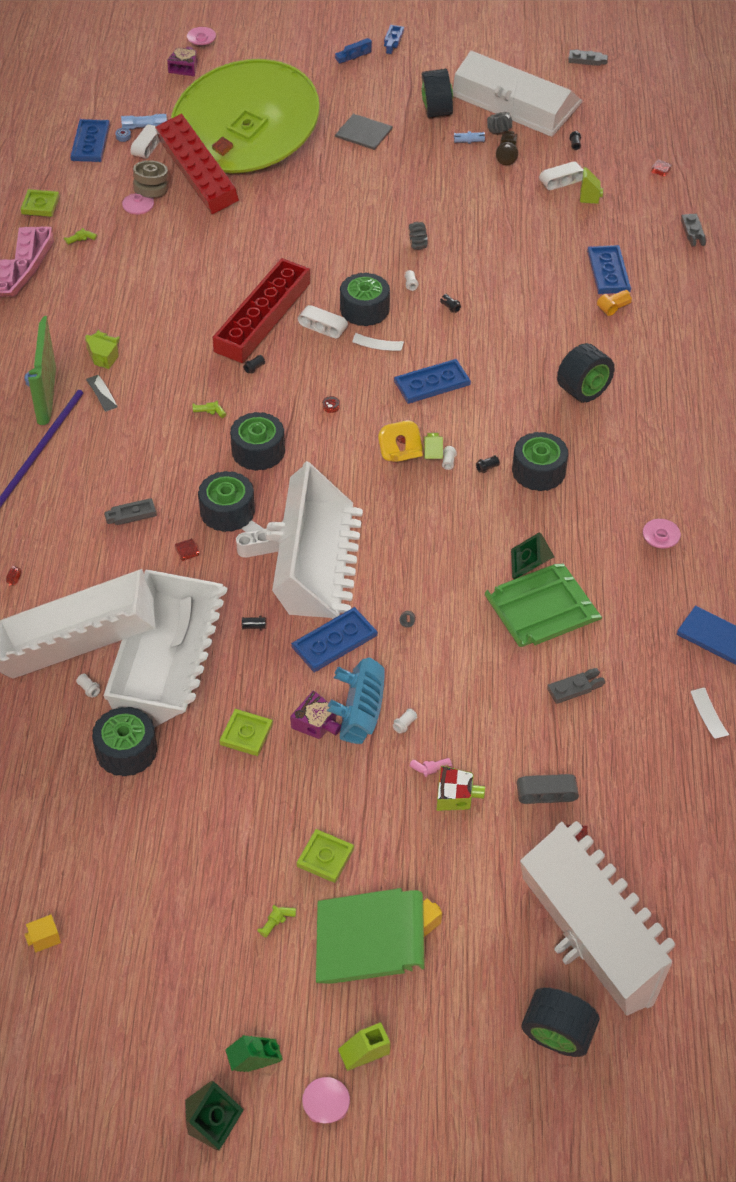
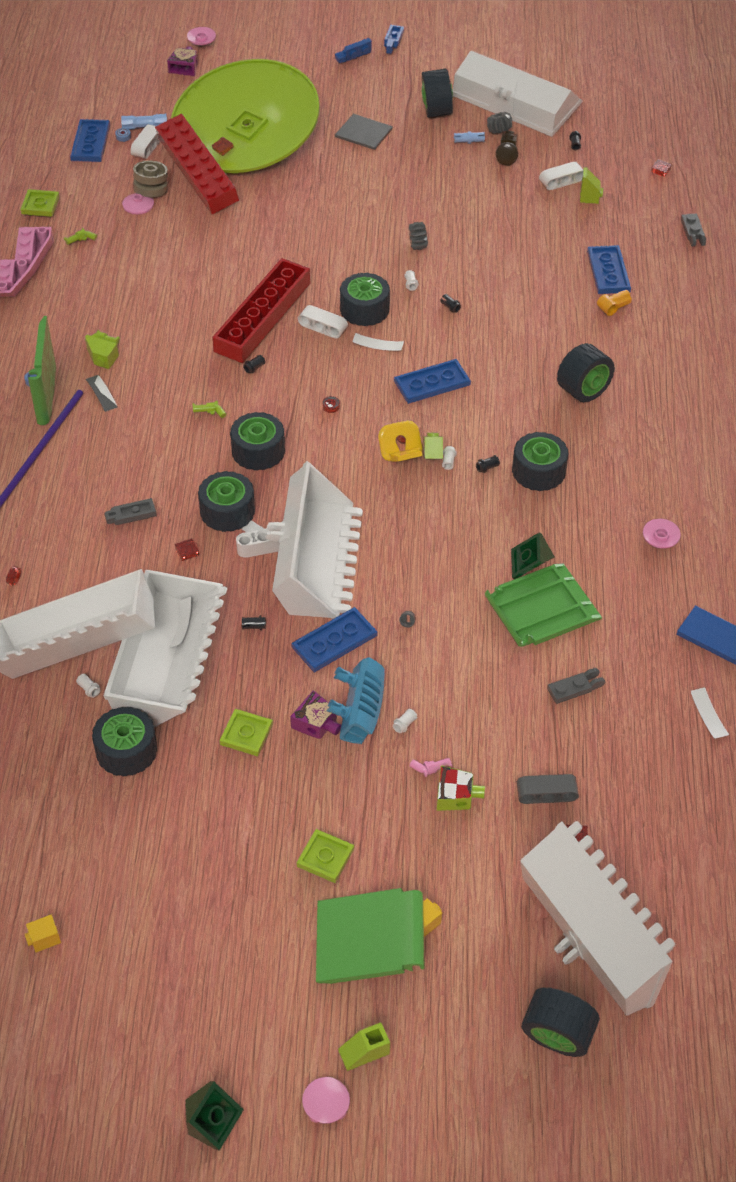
(253, 1053): green slope -> none
(275, 917): lime piece -> none
(587, 57): dark grey hinge -> none

